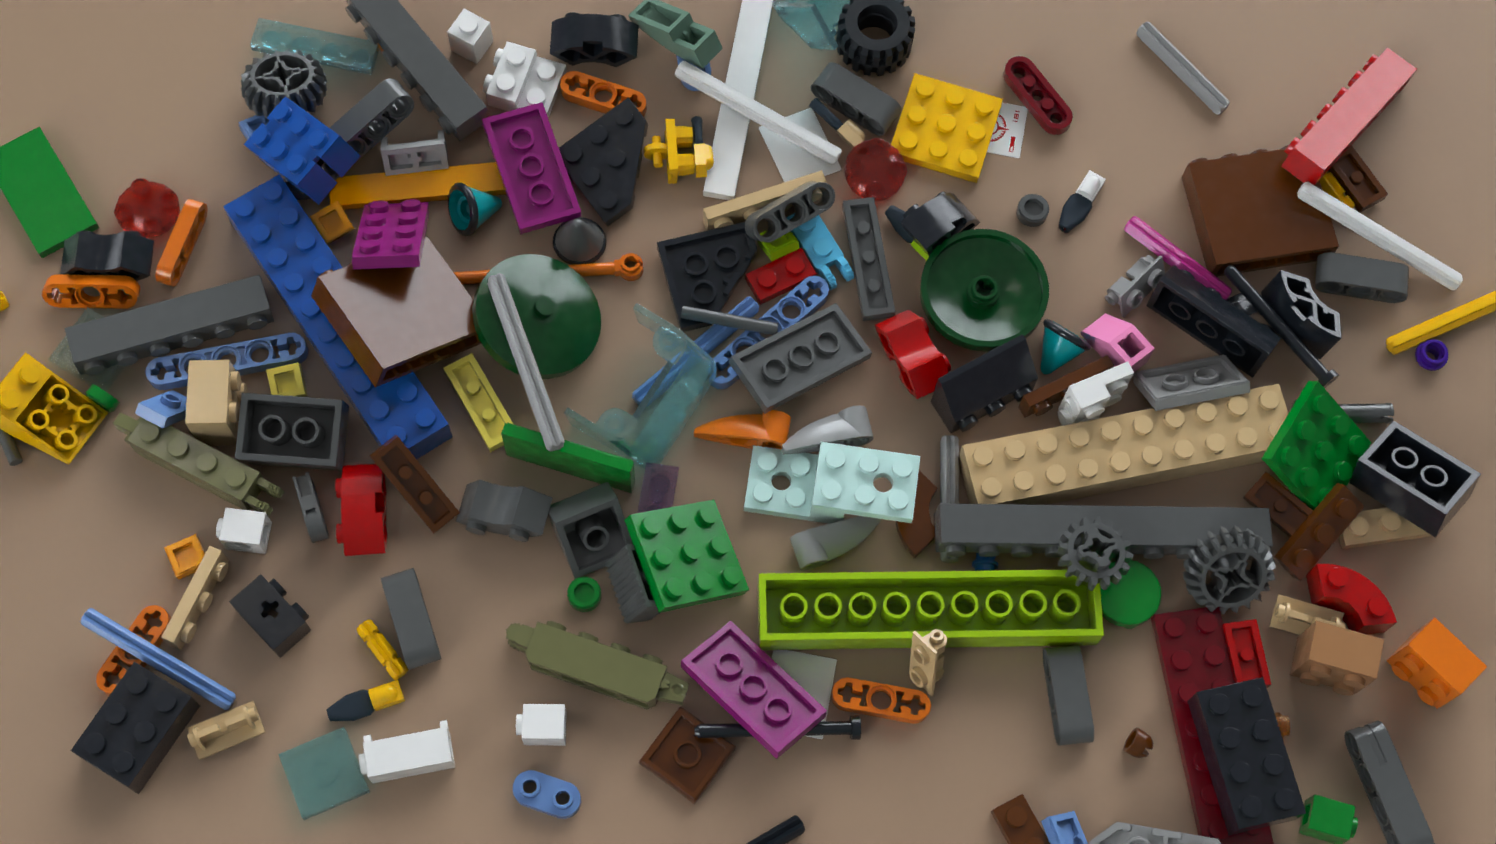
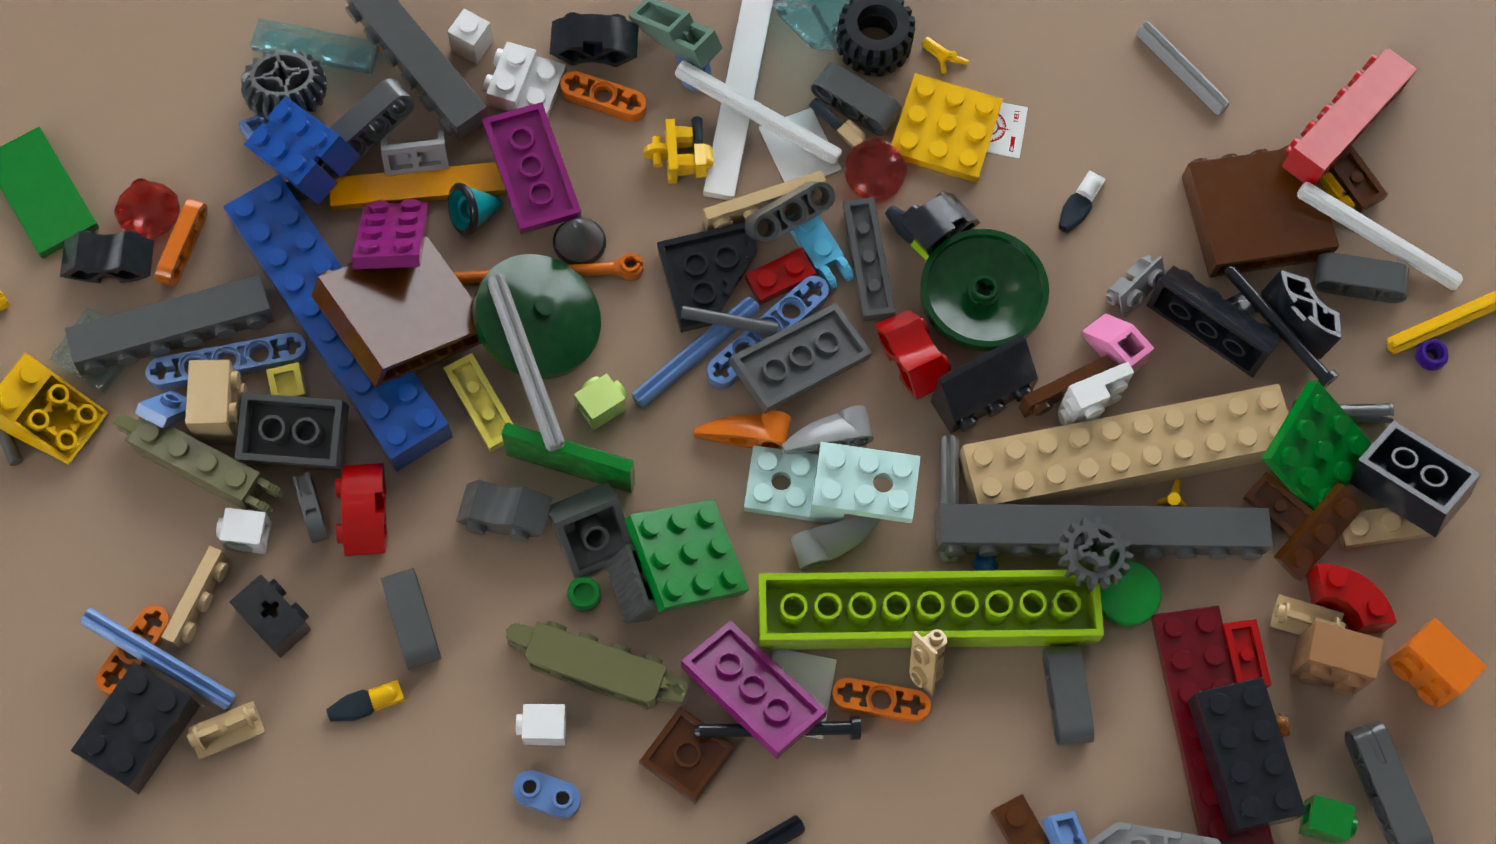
(79, 299): orange beam -> none
(102, 398): green tile -> none
(185, 556): light orange tile -> none
(324, 773): clear light blue tile -> none
(332, 222): light orange tile -> none
(382, 649): yellow axle -> none
(407, 754): white brick -> none
(414, 483): reddish brown plate -> none
(600, 400): none -> yellowish green brick
(608, 159): black plate -> none
(658, 487): clear purple plate -> none
(667, 405): clear light blue windscreen -> none
(780, 246): lime tile -> none
(921, 531): reddish brown tile -> none
(942, 54): none -> yellow bar
(1032, 210): dark grey tile -> none
(1035, 84): dark red plate -> none
(1059, 346): teal hat -> none
(1137, 742): reddish brown hinge -> none
(1173, 255): dark pink axle -> none
(1173, 497): none -> yellow bar
(1191, 382): light grey tile -> none
(1226, 558): dark grey gear -> none

